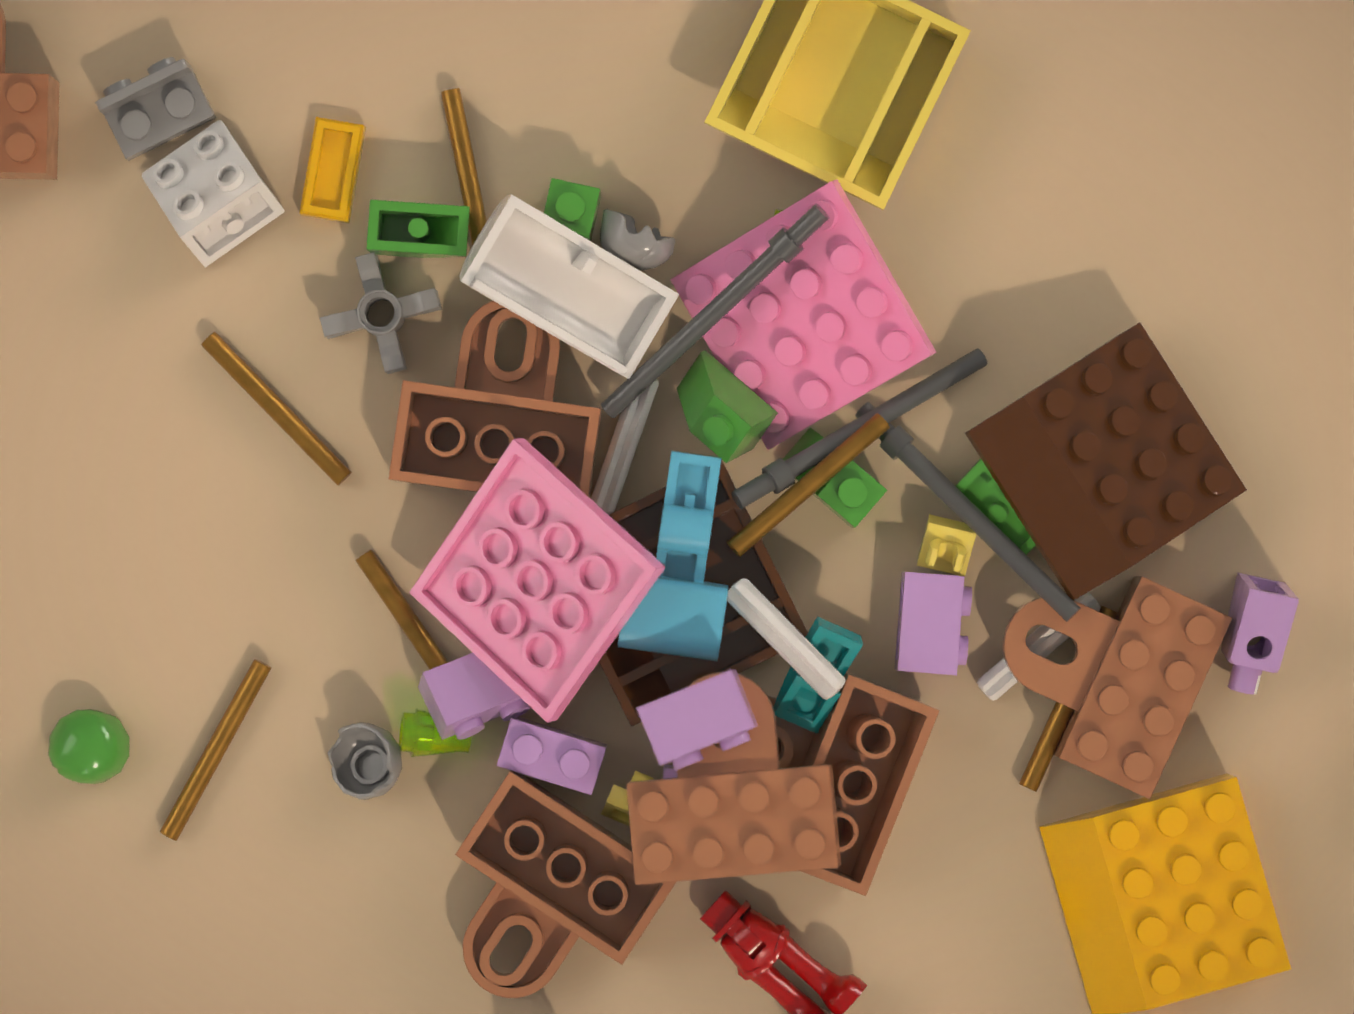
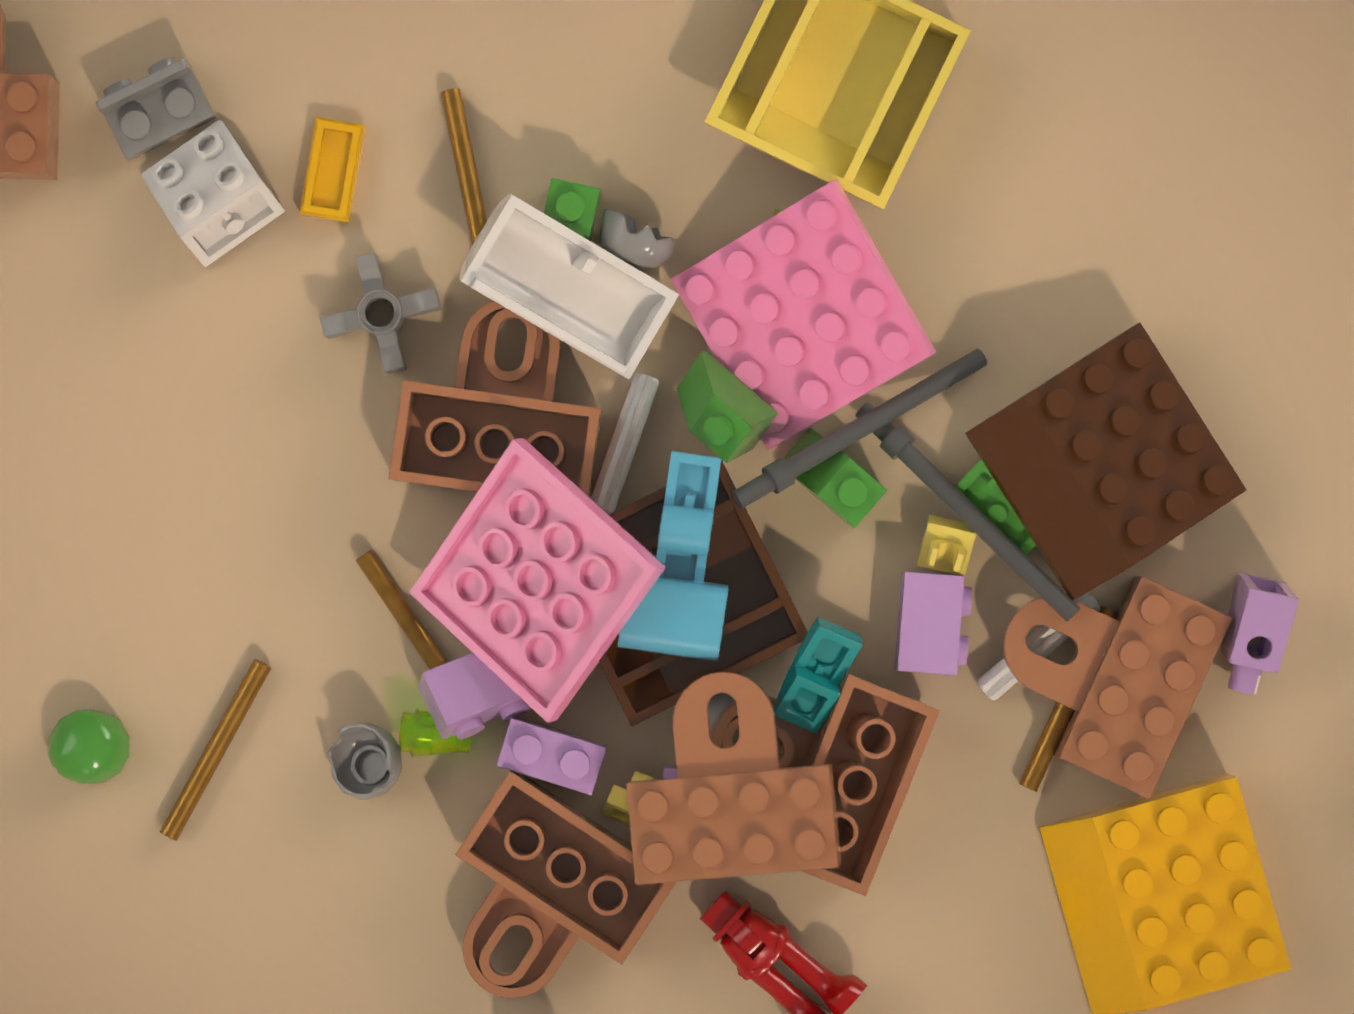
(276, 408): pearl gold bar -> none
(417, 229): bright green slope -> none
(697, 719): lavender brick -> none
(783, 247): dark grey bar -> none
(785, 639): white axle -> none
(808, 485): pearl gold bar -> none

